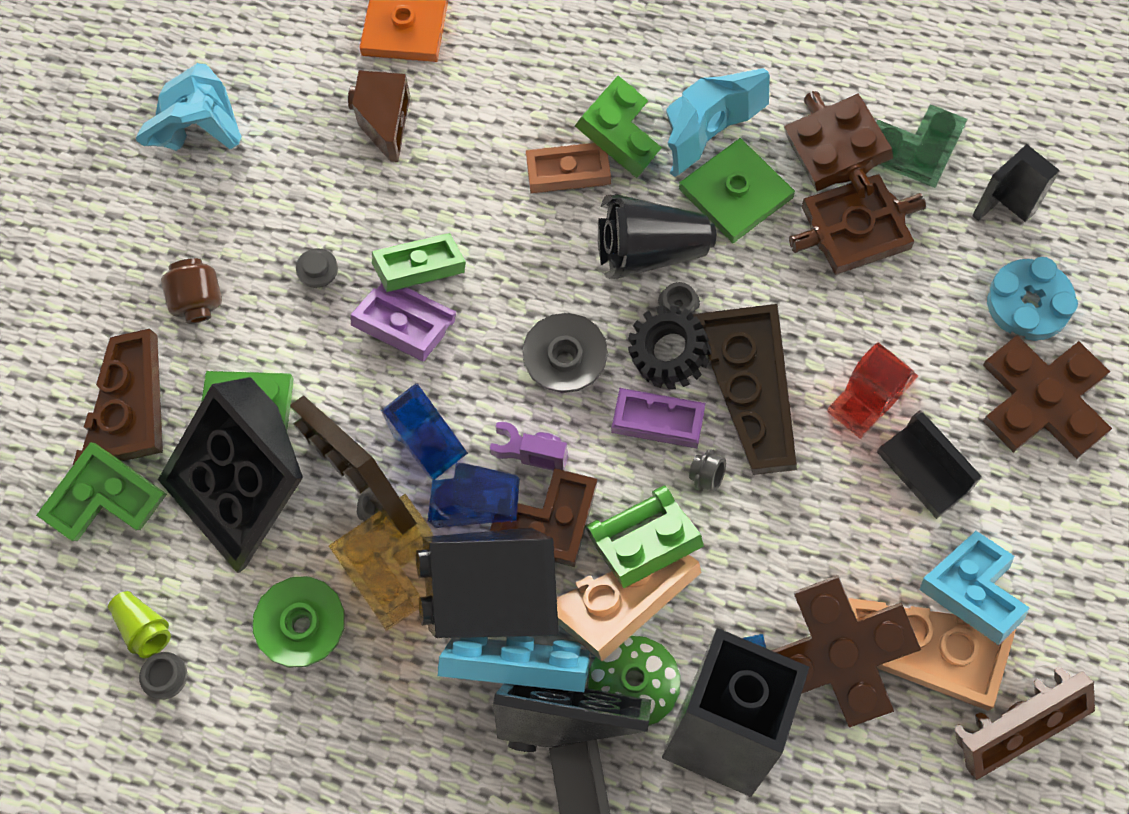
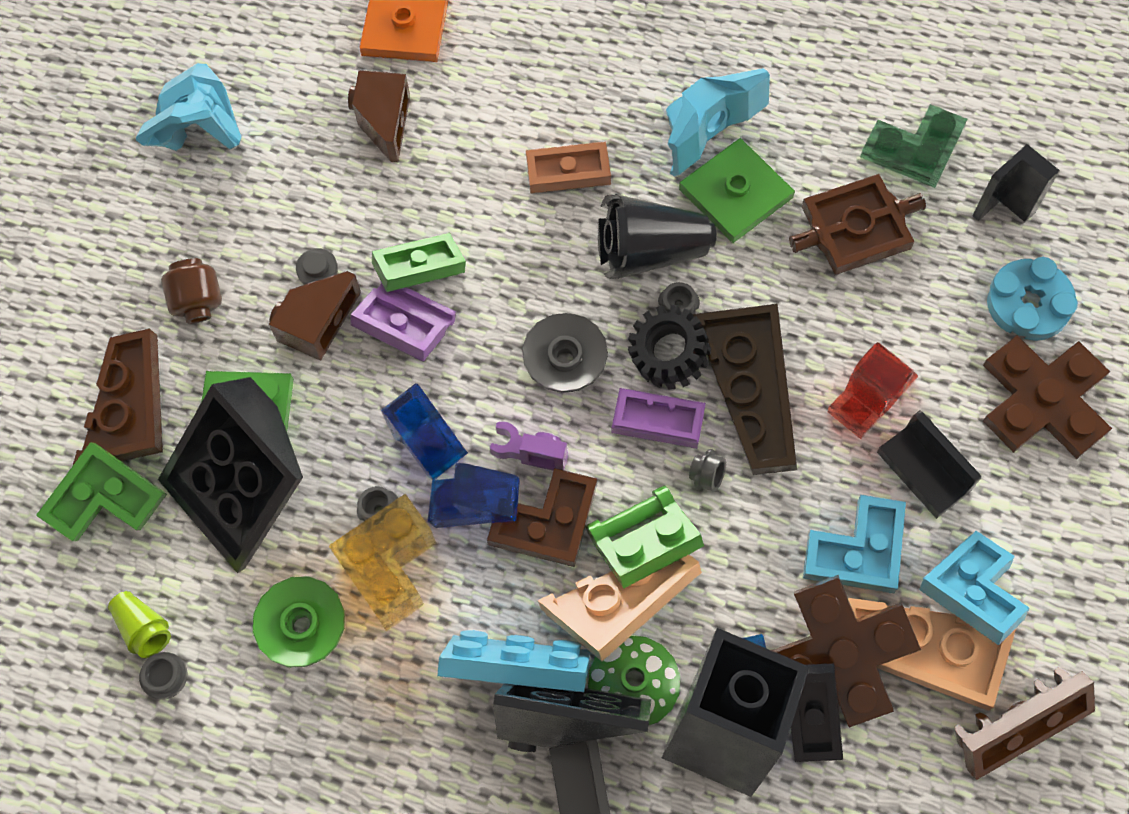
(314, 313): none -> reddish brown slope
(352, 461): dark brown wing -> none
(489, 584): black slope -> none
(611, 127): bright green plate -> none
(817, 718): none -> black plate
(838, 143): reddish brown plate -> none
(868, 558): none -> medium azure plate

